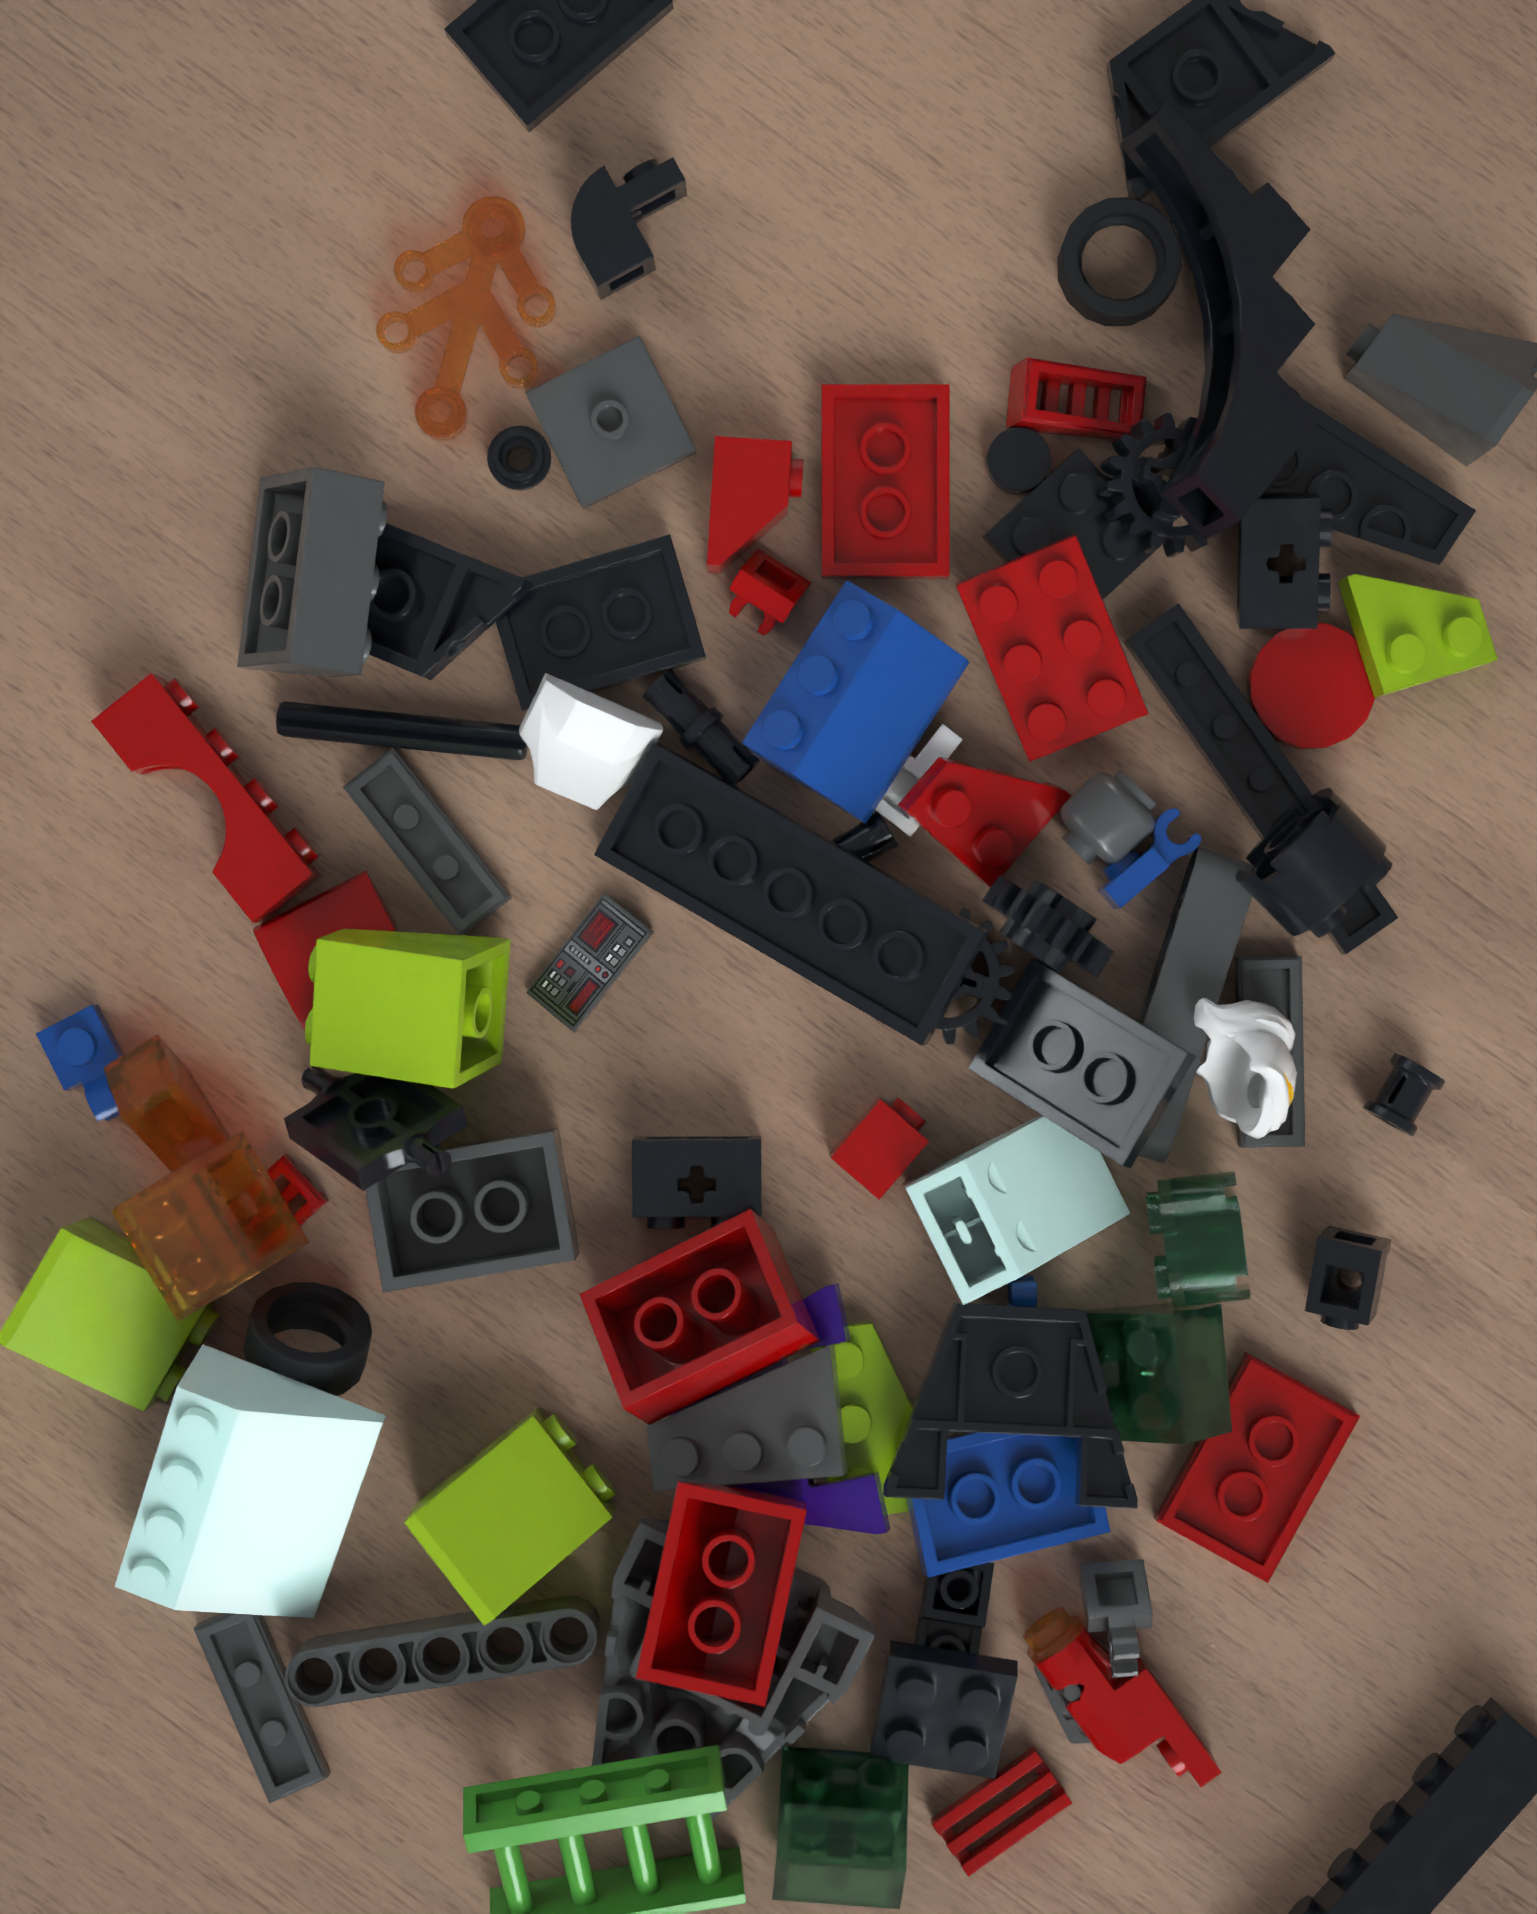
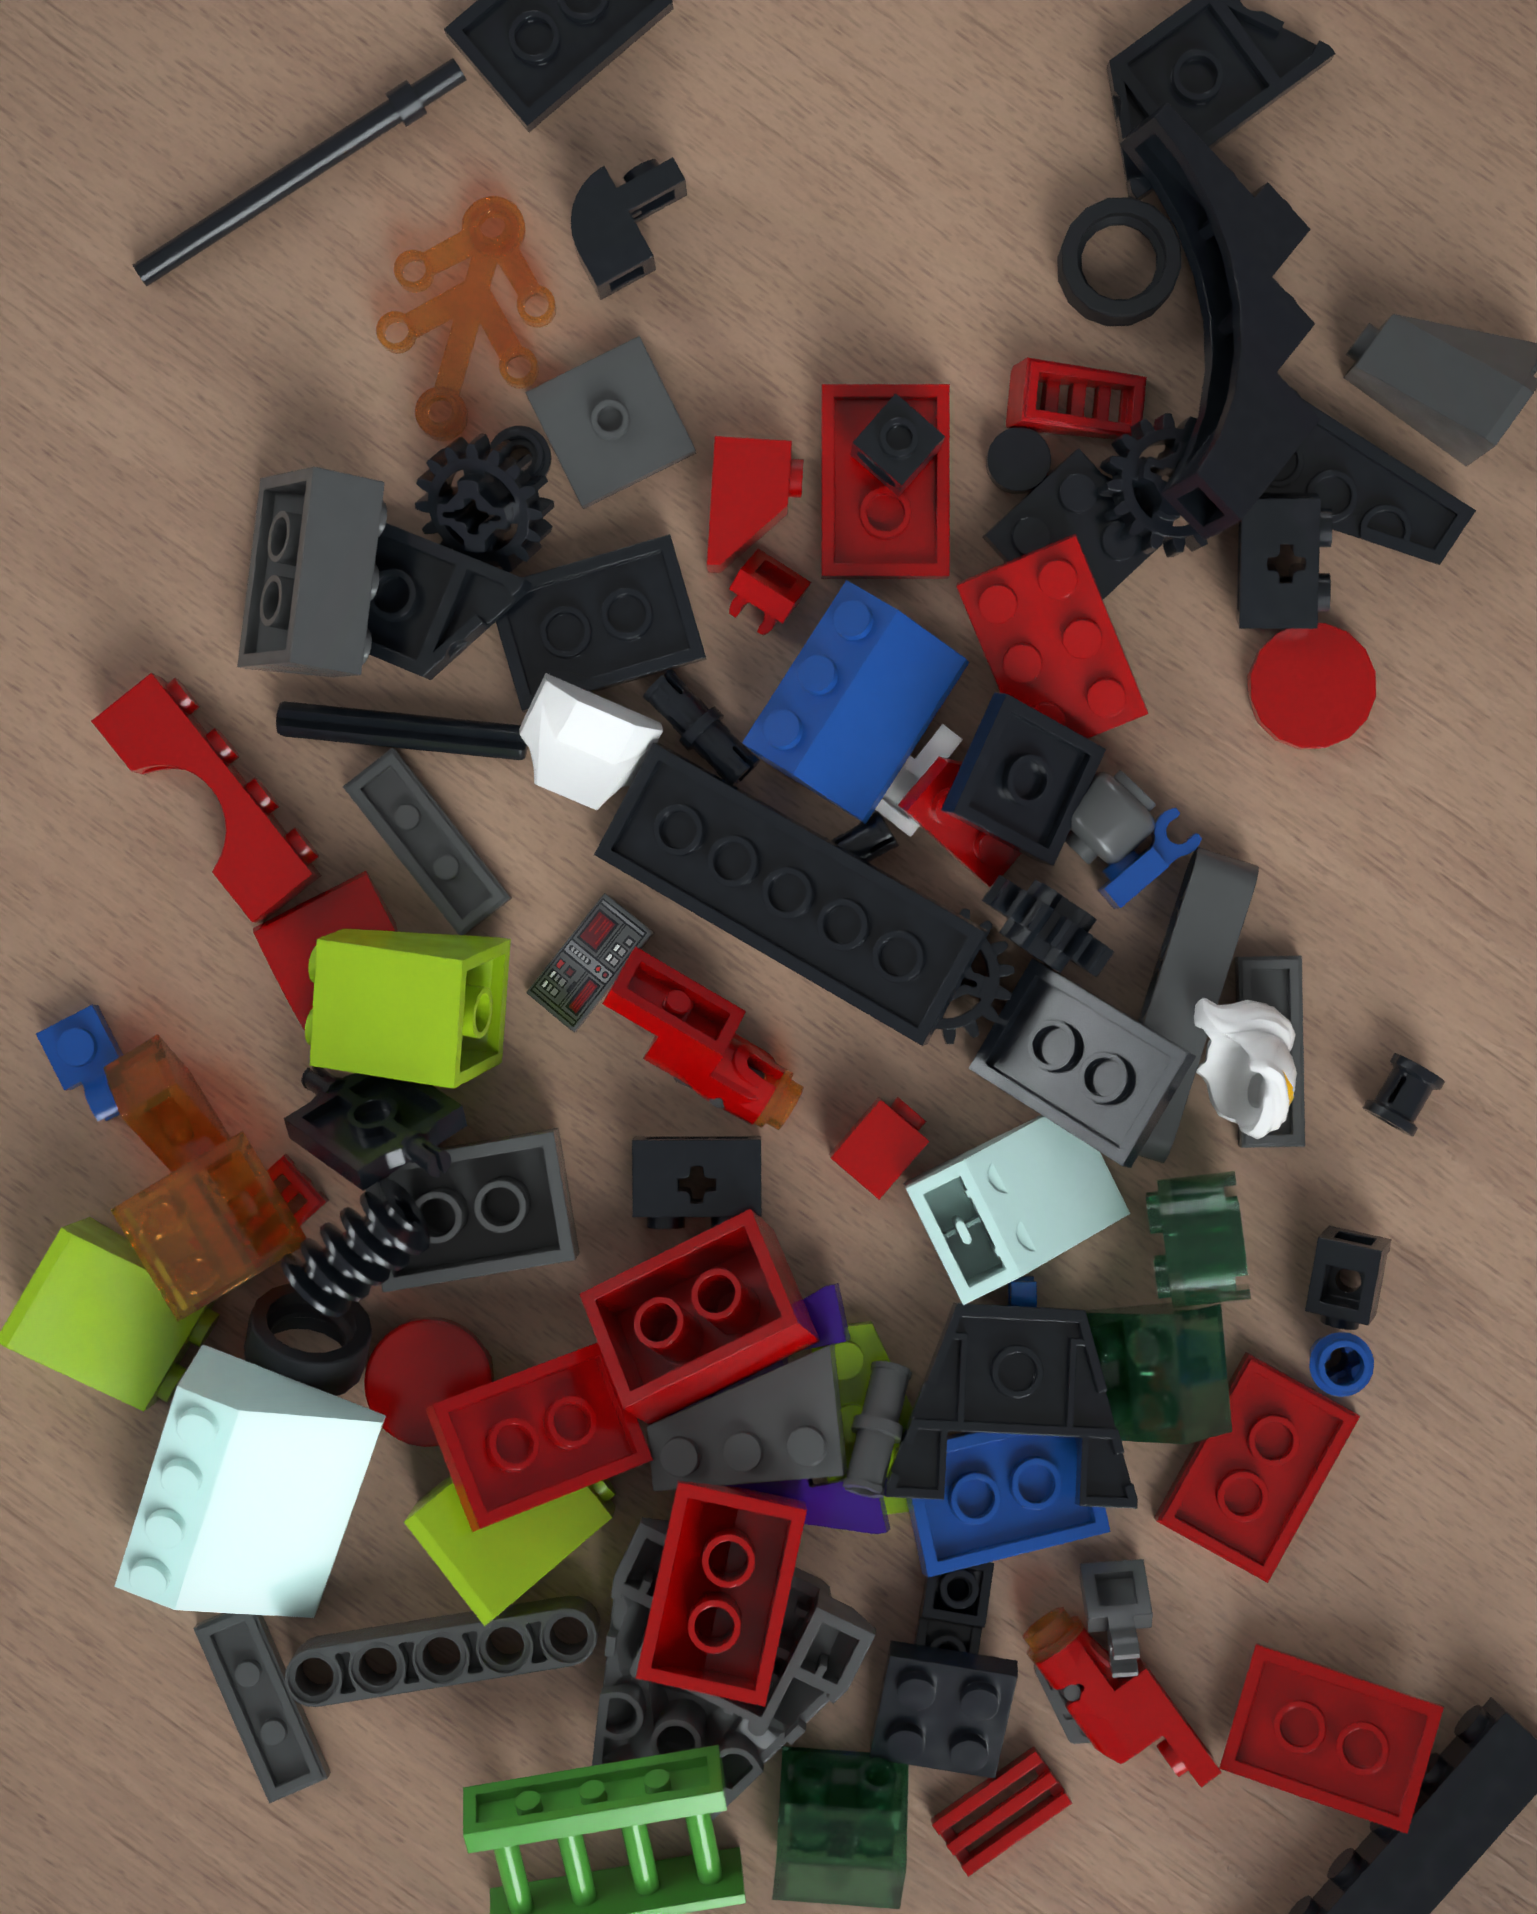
(360, 1254): none -> black piece
(404, 104): none -> black bar
(421, 1366): none -> red tile
(485, 502): none -> black gear
(536, 1436): none -> red plate
(699, 1042): none -> red plate
(877, 1429): none -> dark grey pin
(897, 445): none -> black brick
(1023, 778): none -> black plate
(1238, 747): black plate -> none
(1314, 865): black brick -> none
(1331, 1737): none -> red plate
(1350, 1373): none -> blue cone
(1414, 632): lime wing -> none

